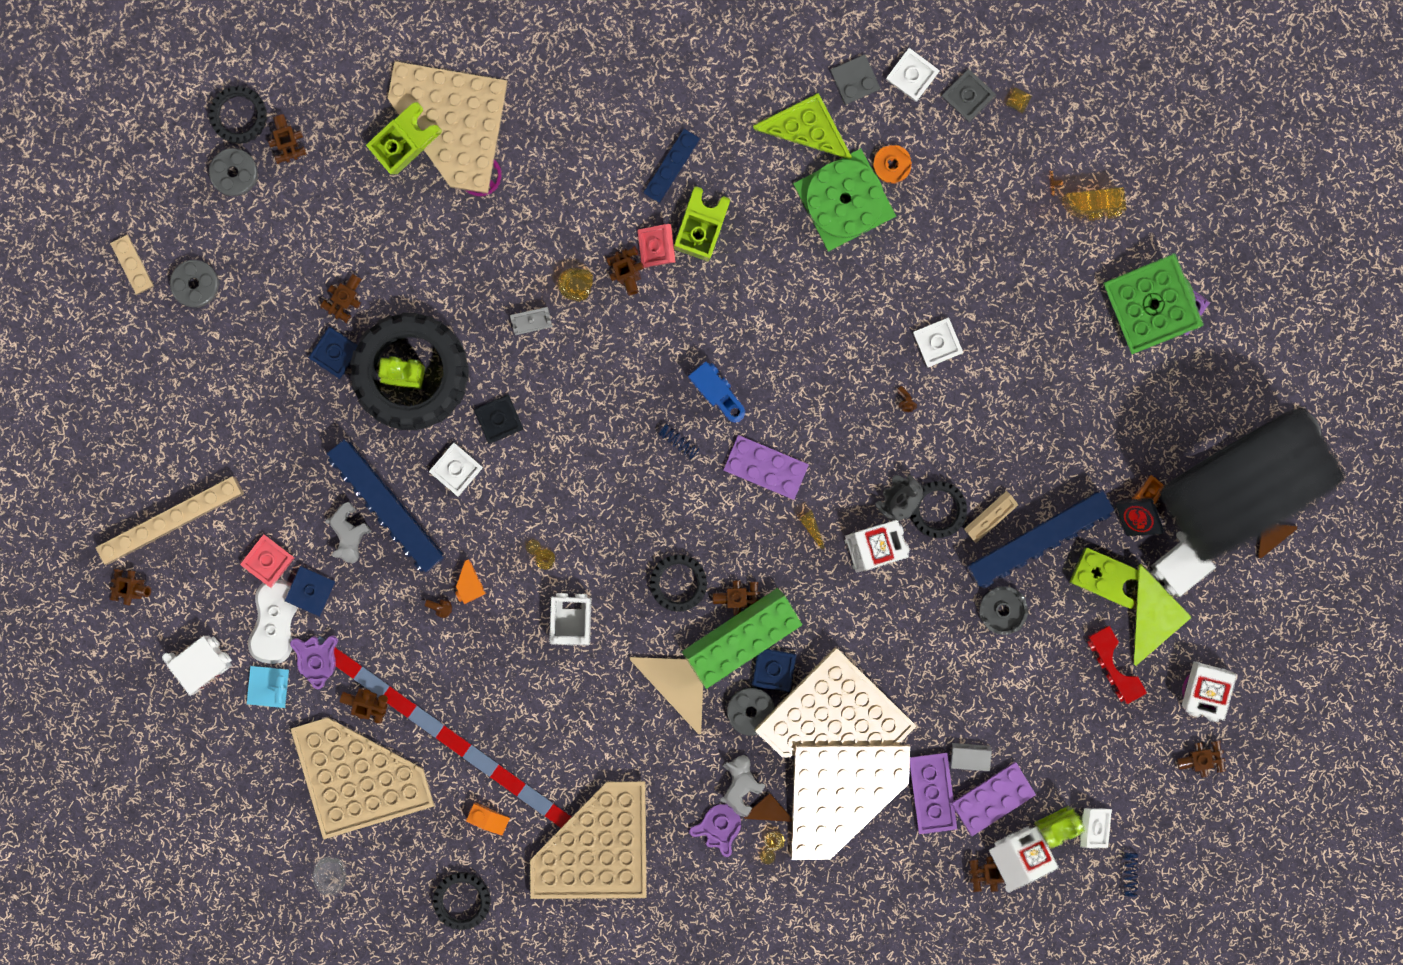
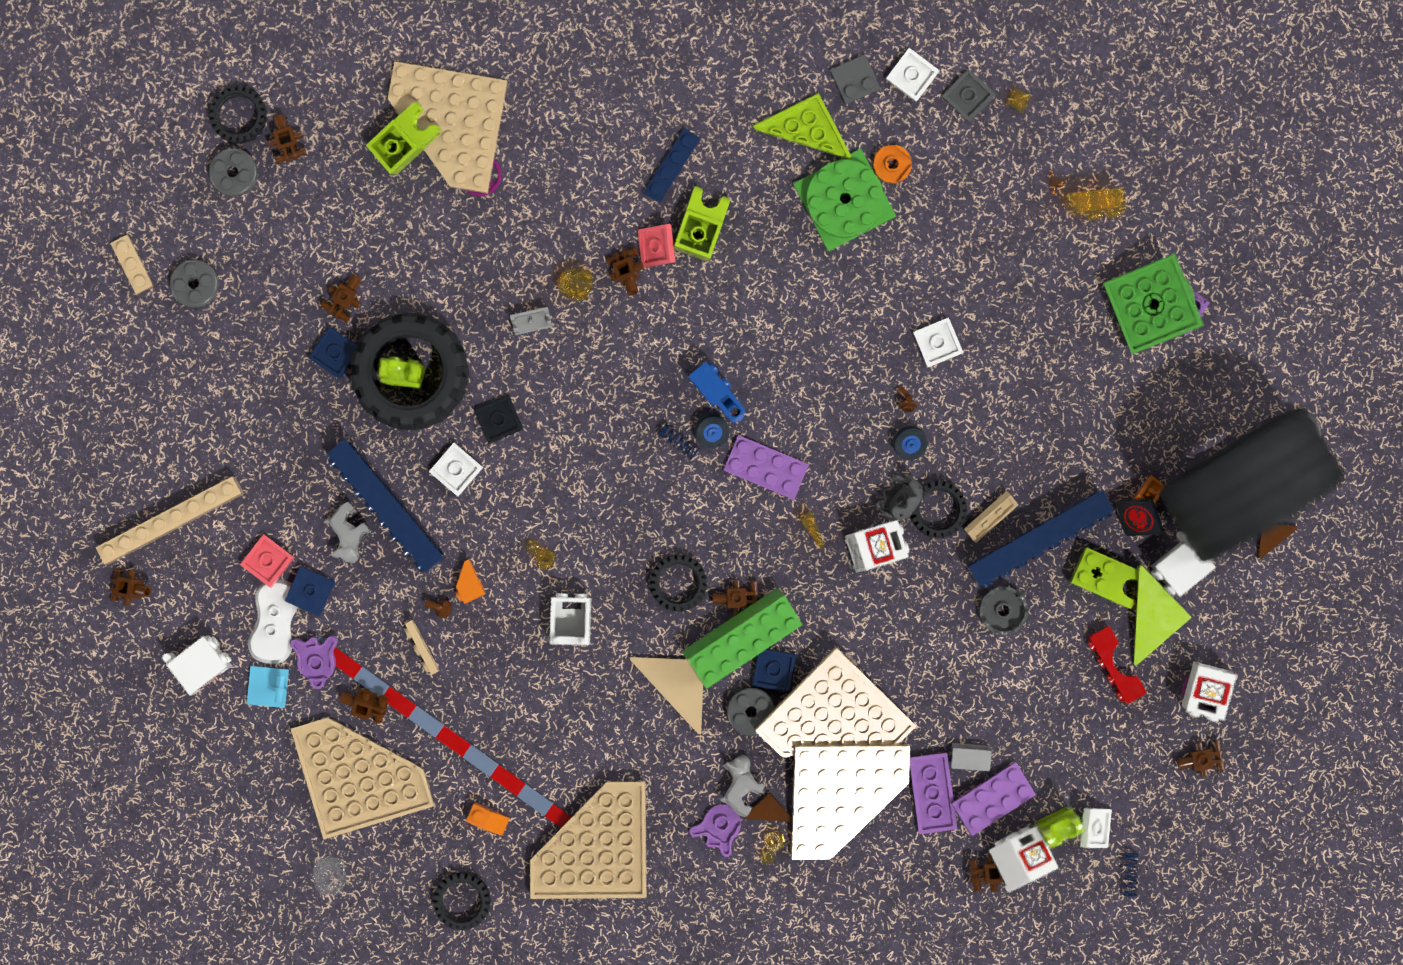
(421, 648): none -> tan plate
(711, 431): none -> black wheel
(910, 442): none -> black wheel

